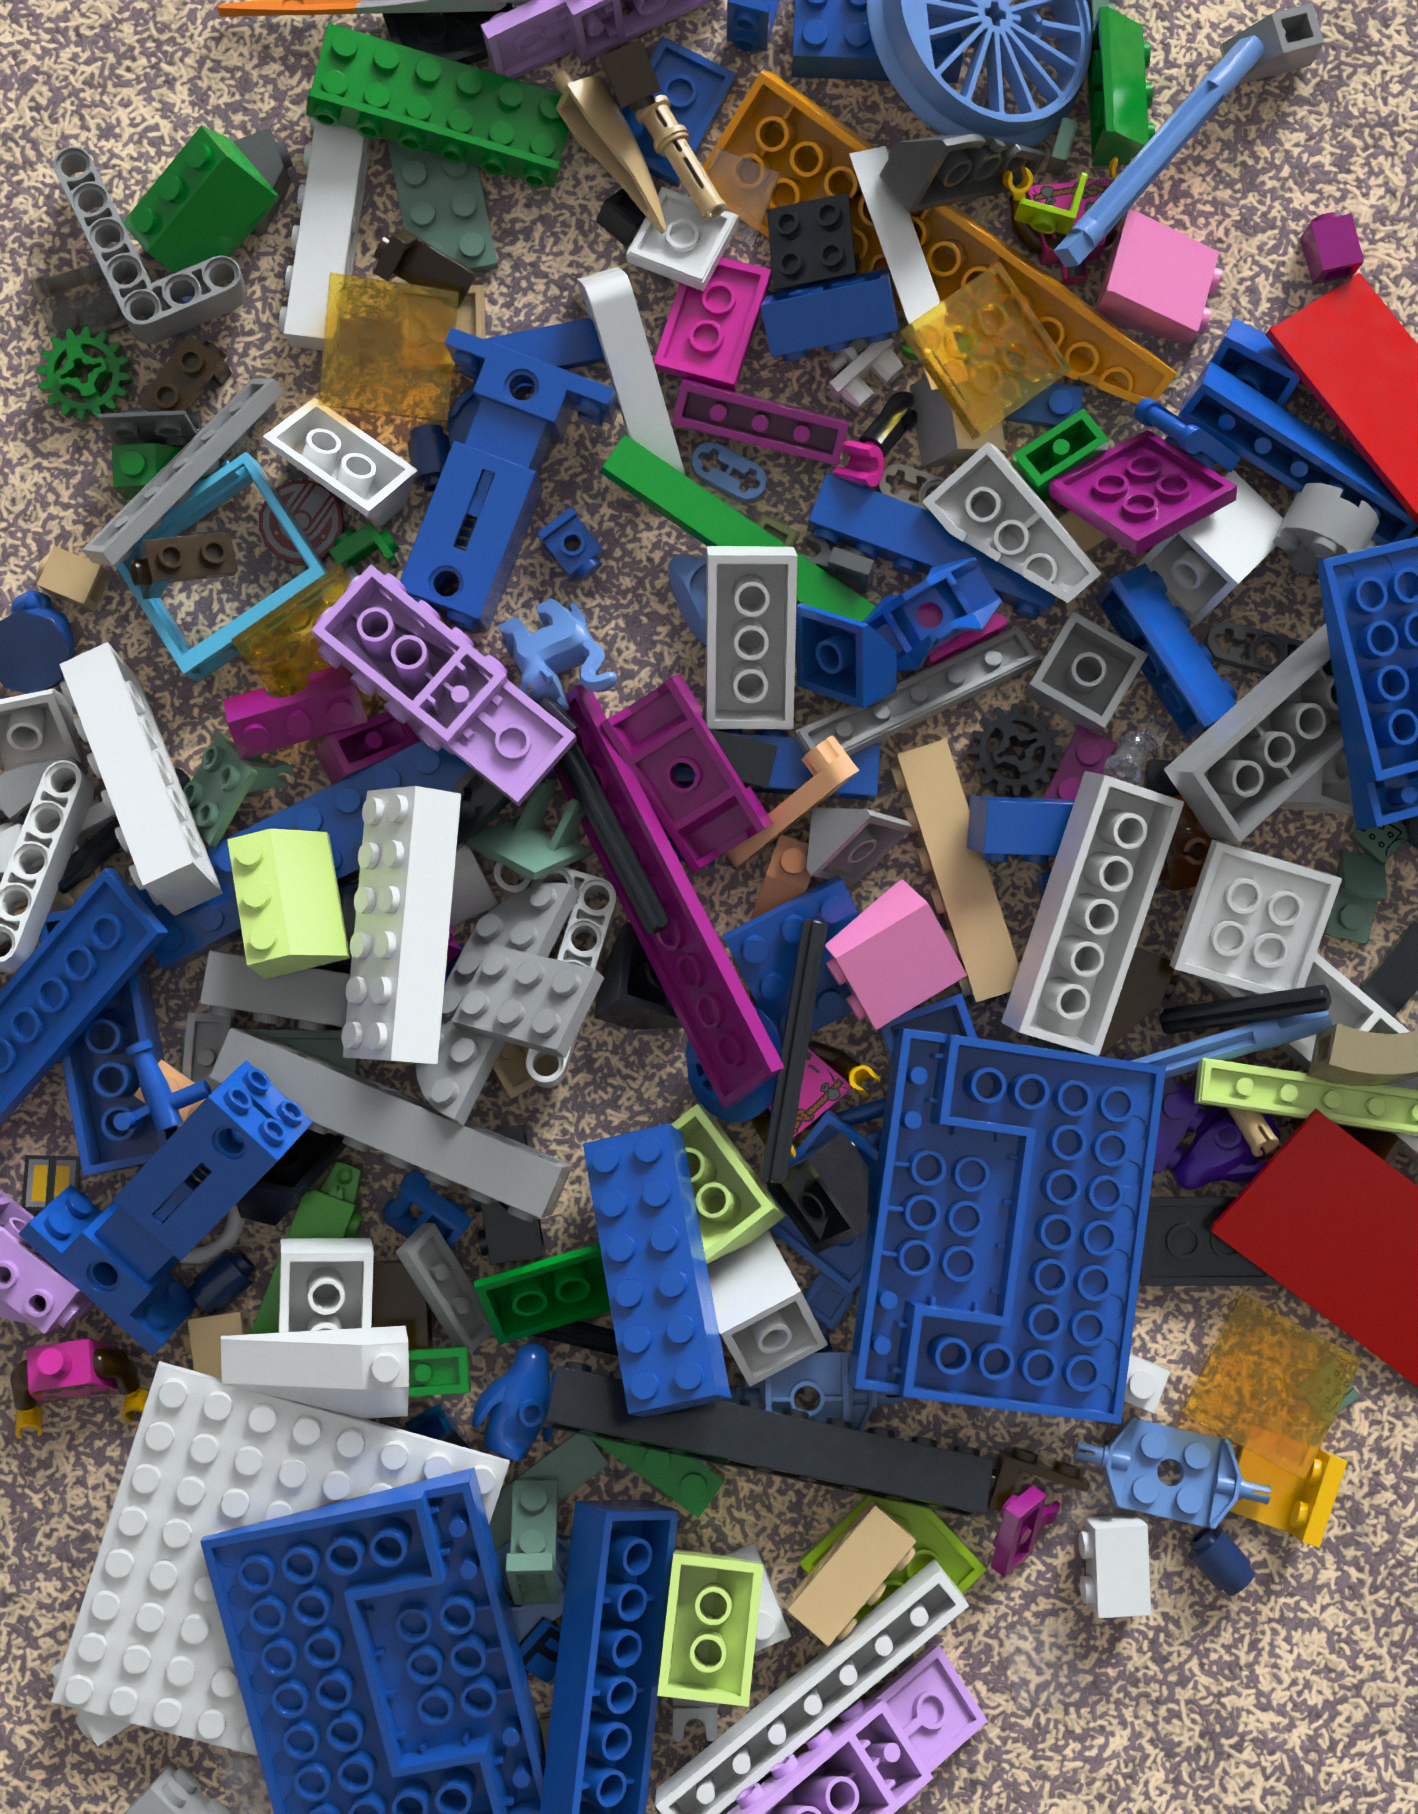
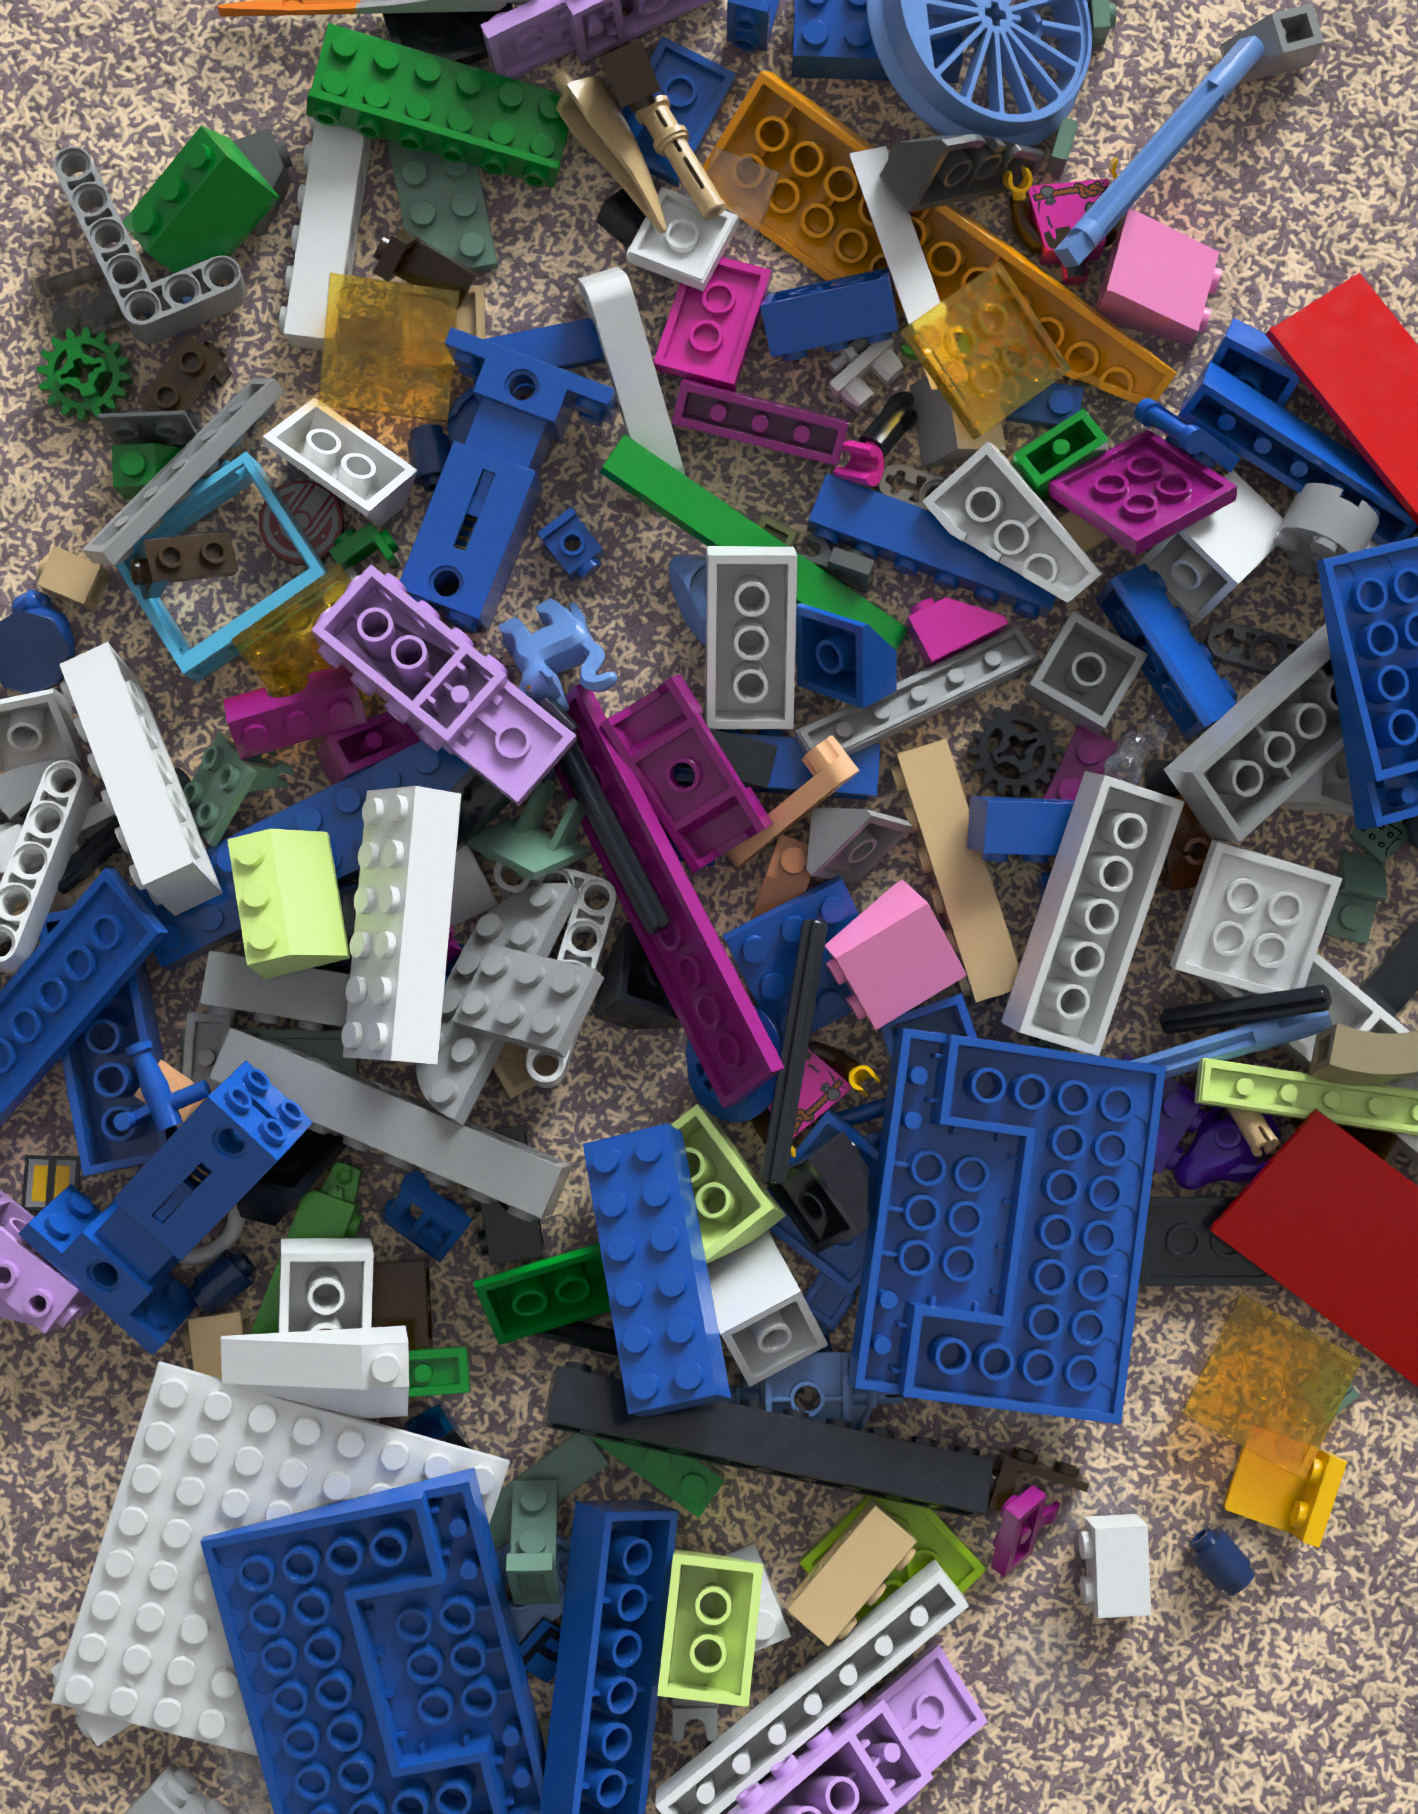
(72, 1372): torso -> none
(445, 1286): light grey plate -> none
(516, 1404): blue animal -> none
(734, 464): medium blue beam -> none
(812, 242): black hinge -> none
(960, 593): blue piece -> none
(1048, 218): lime bracket -> none
(1118, 89): green slope -> none
(1144, 987): dark brown slope -> none
(1145, 1383): white brick -> none
(1207, 1466): medium blue plate -> none
(1331, 247): magenta brick -> none

